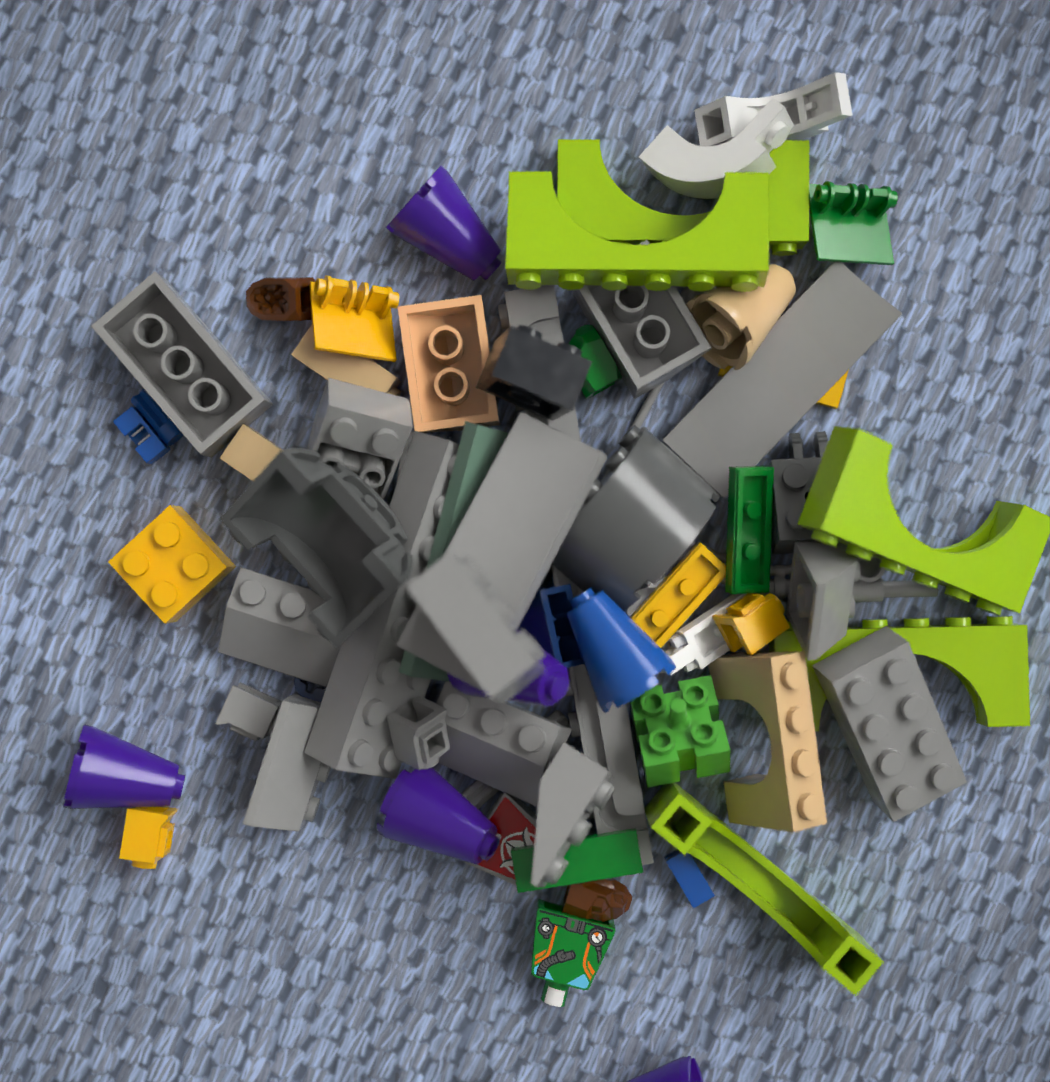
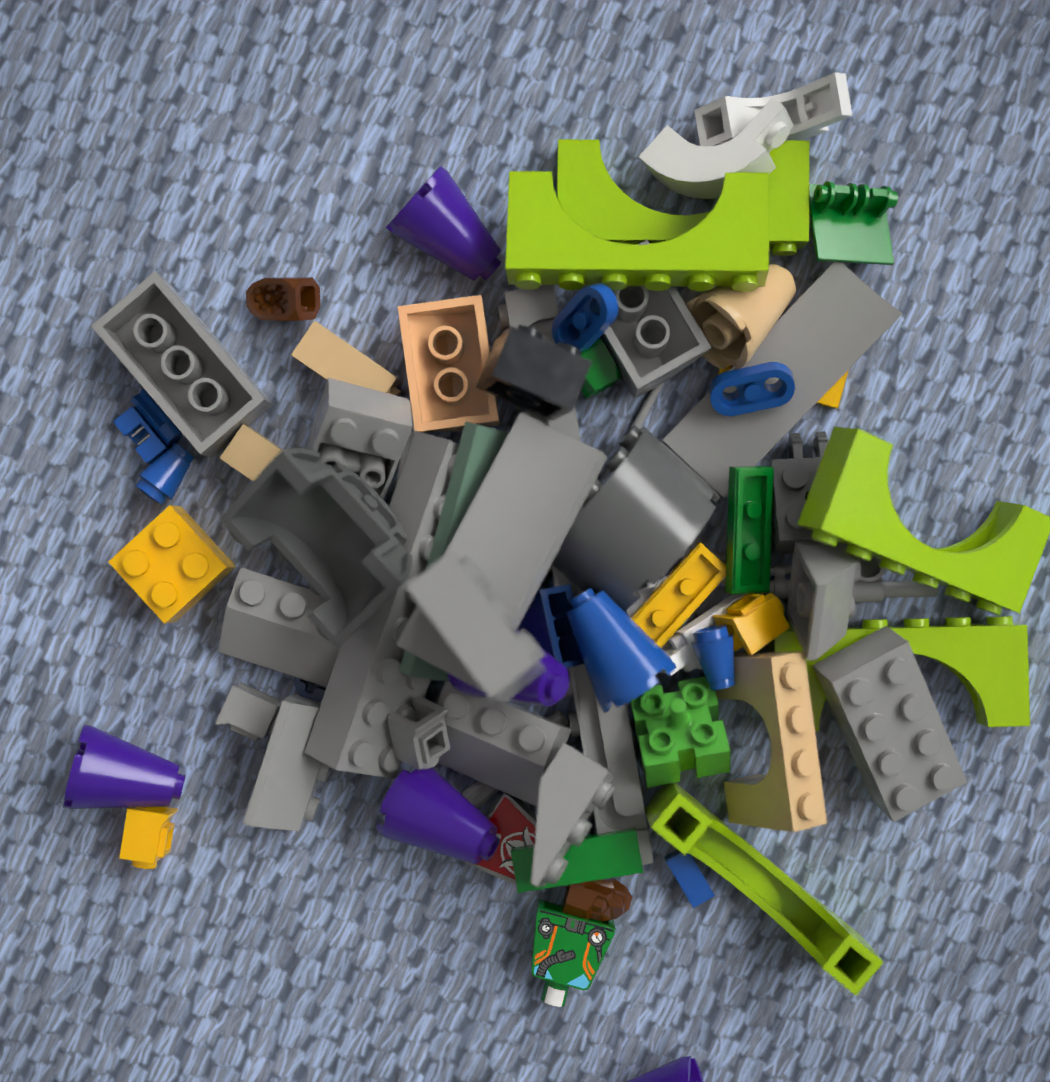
(165, 474): none -> blue cone
(353, 319): yellow hinge -> none
(590, 313): none -> blue plate
(716, 655): none -> blue cone
(752, 391): none -> blue plate

